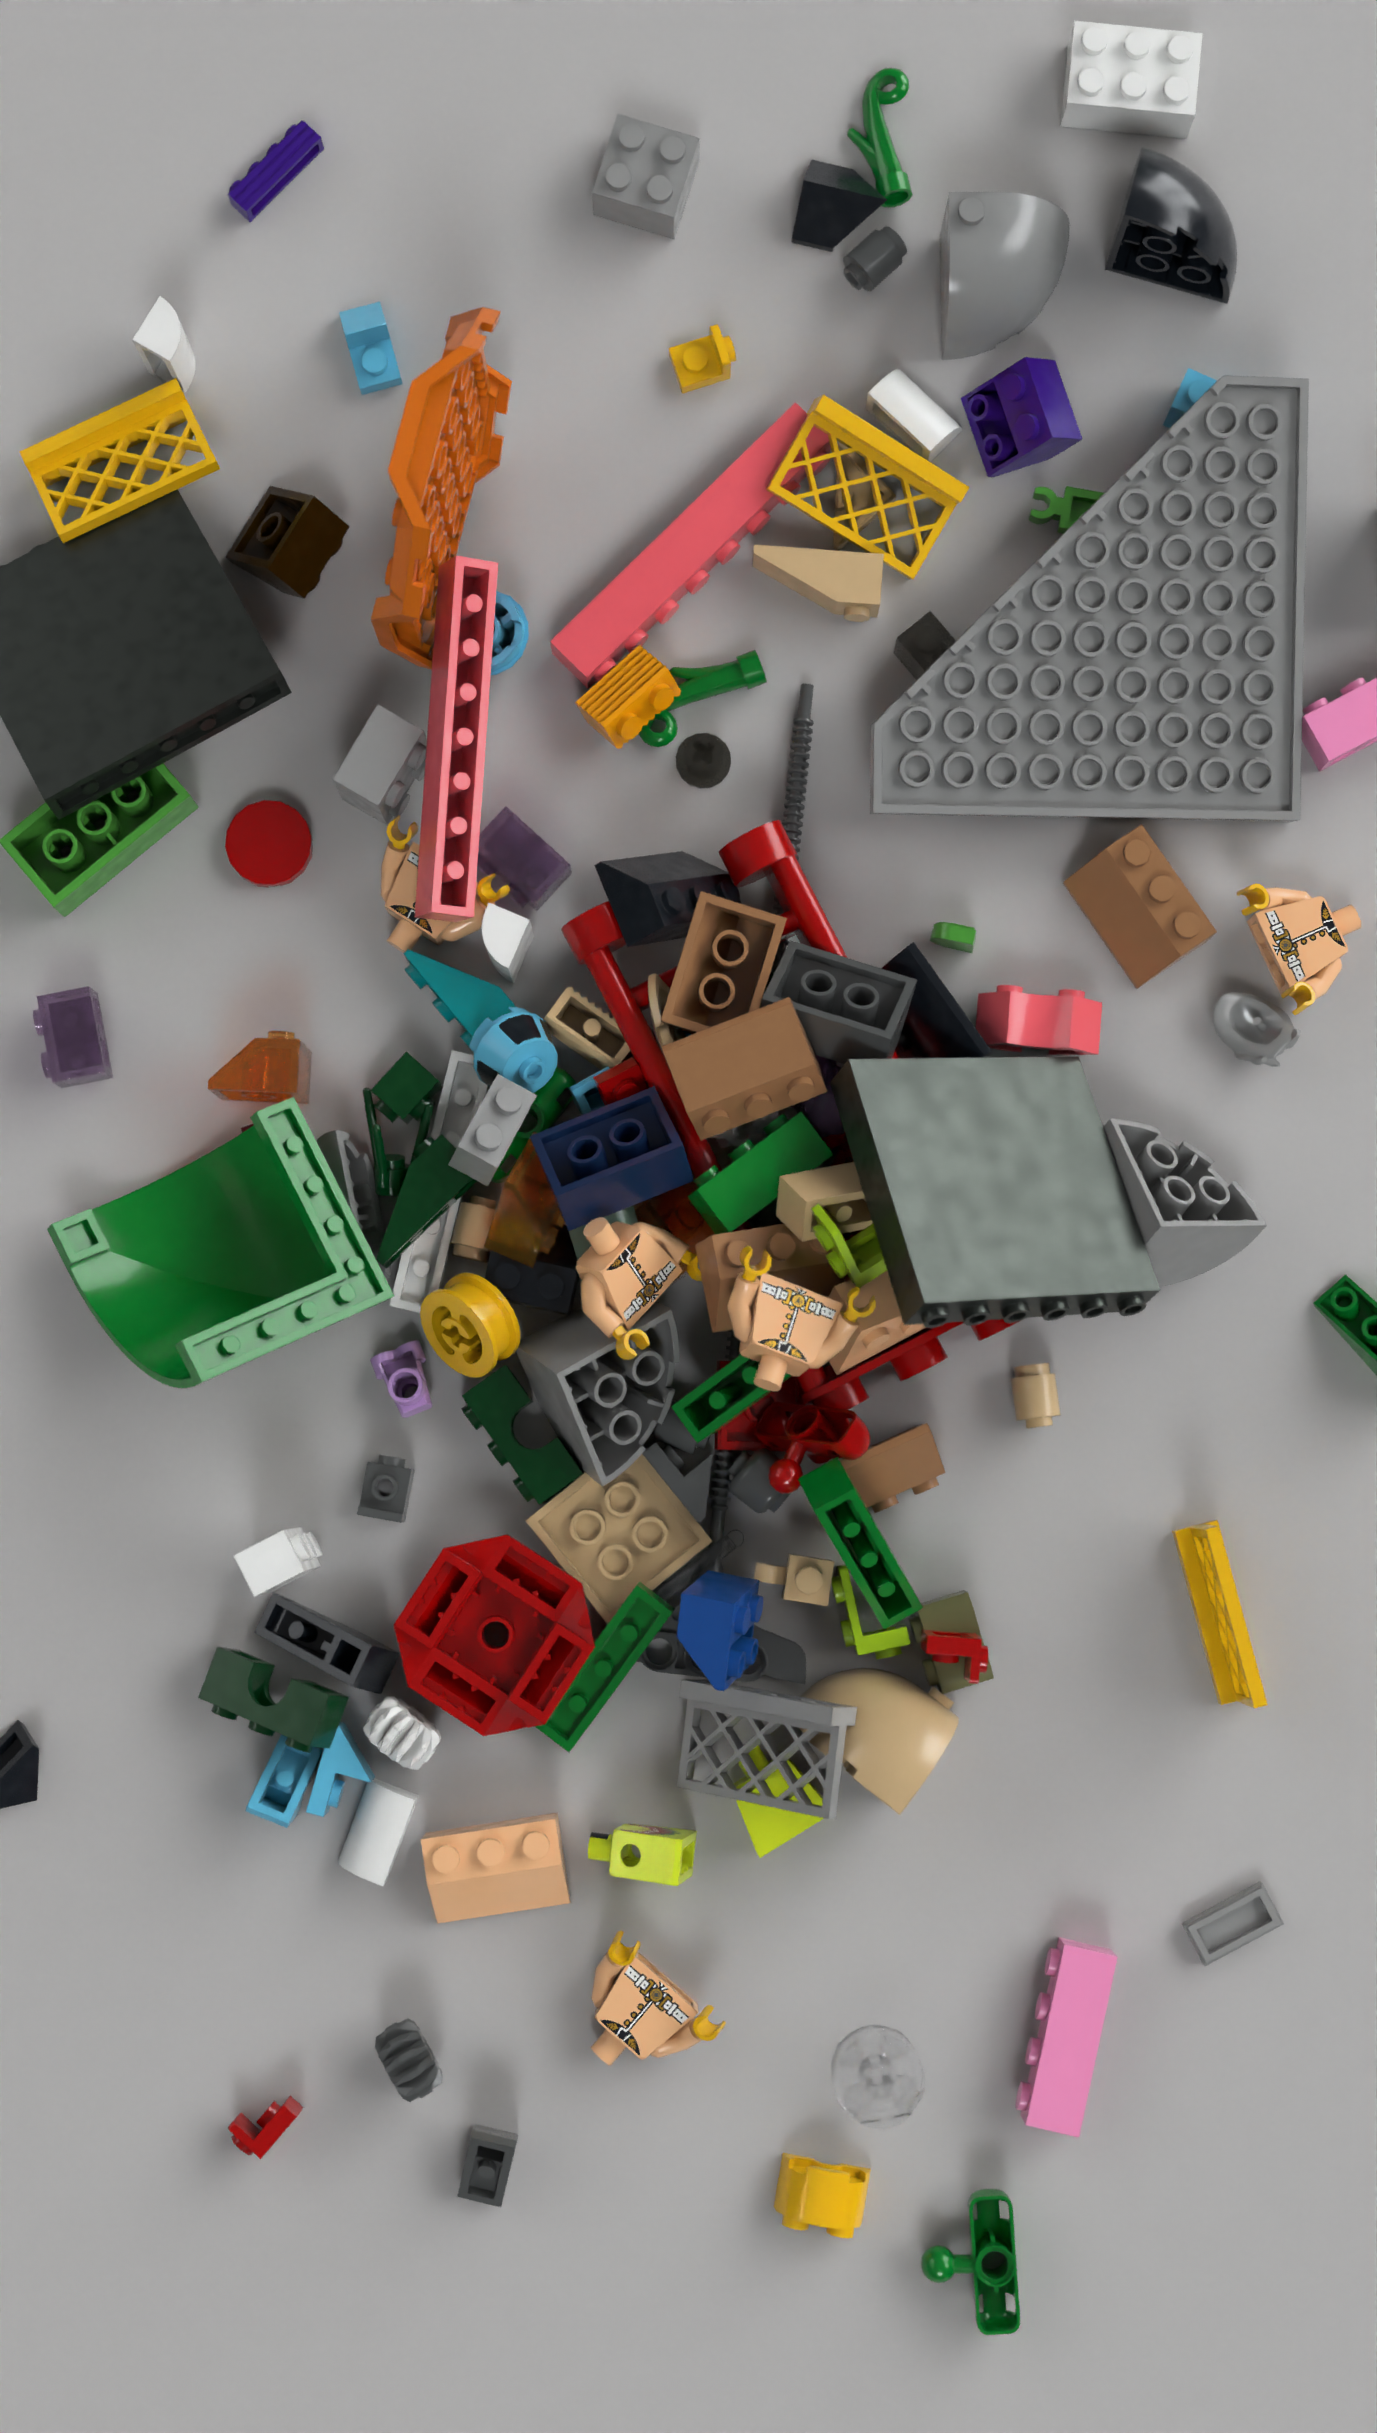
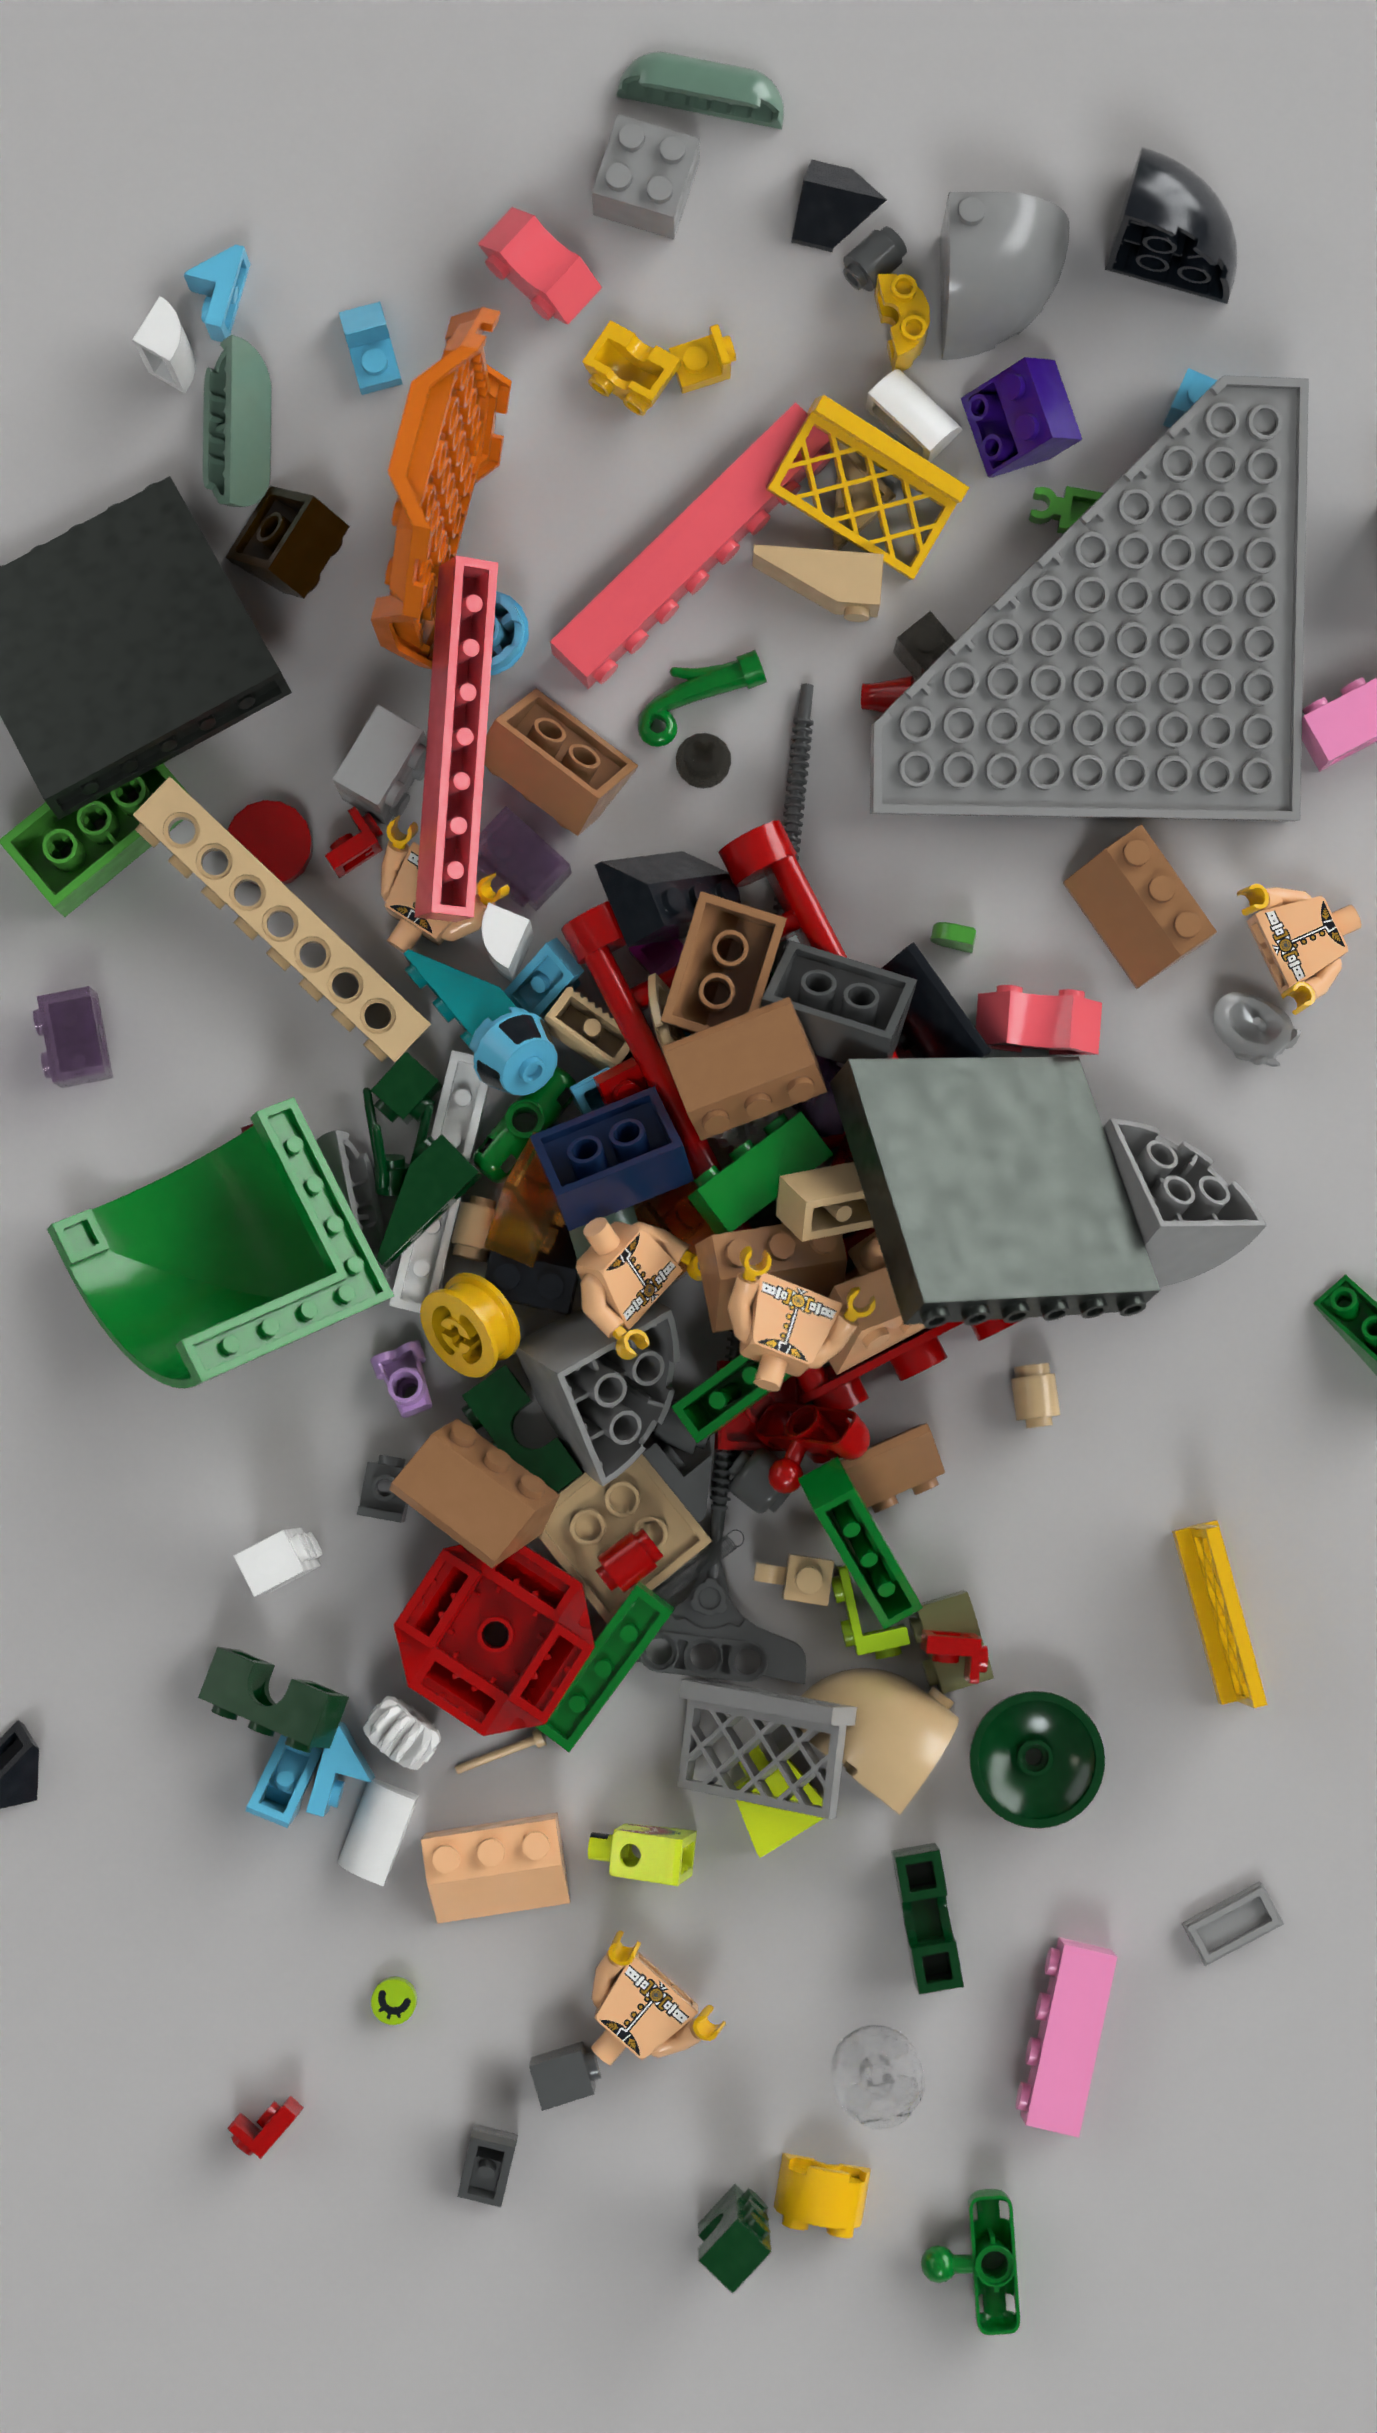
(109, 437): yellow fence -> none
(173, 804): none -> tan brick
(223, 283): none -> medium azure slope
(237, 425): none -> sand green brick
(266, 1071): clear orange slope -> none
(275, 170): dark purple piece -> none
(327, 1644): black slope -> none
(352, 850): none -> red bracket
(394, 2000): none -> lime tile
(408, 2060): dark grey gear -> none
(475, 1493): none -> medium nougat slope
(492, 1130): light grey brick -> none
(538, 1738): none -> tan piece
(539, 266): none -> coral brick
(545, 979): none -> medium azure slope
(556, 761): none -> medium nougat slope
(564, 2075): none -> dark grey brick
(628, 697): light orange brick -> none
(628, 1561): none -> red brick
(629, 368): none -> yellow cylinder
(657, 956): none -> magenta plate
(703, 88): none -> sand green brick
(719, 1625): blue slope -> none
(734, 2237): none -> dark green arch
(857, 1258): lime bracket -> none
(878, 146): green plant -> none
(883, 694): none -> red cone
(908, 312): none -> yellow cylinder
(927, 1918): none -> dark green arch
(1062, 1779): none -> dark green dish
(1131, 79): white brick -> none

